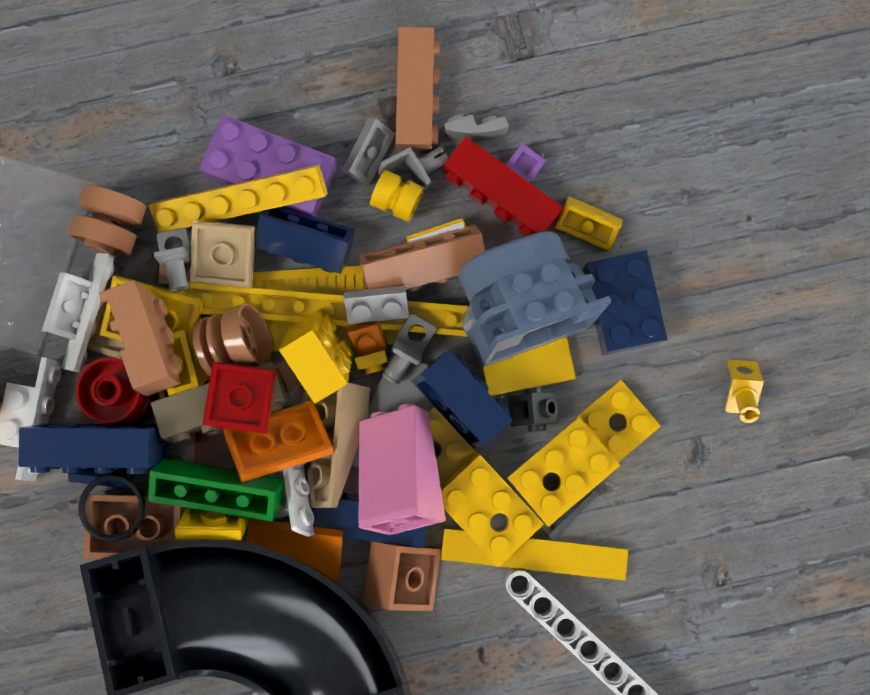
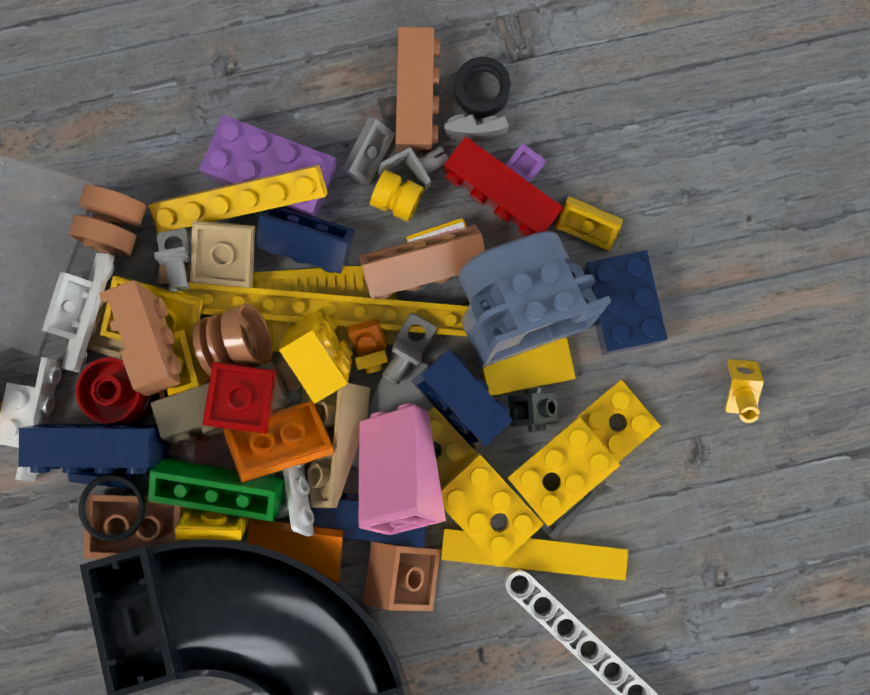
(376, 304): light grey plate -> none
(486, 65): none -> black tyre

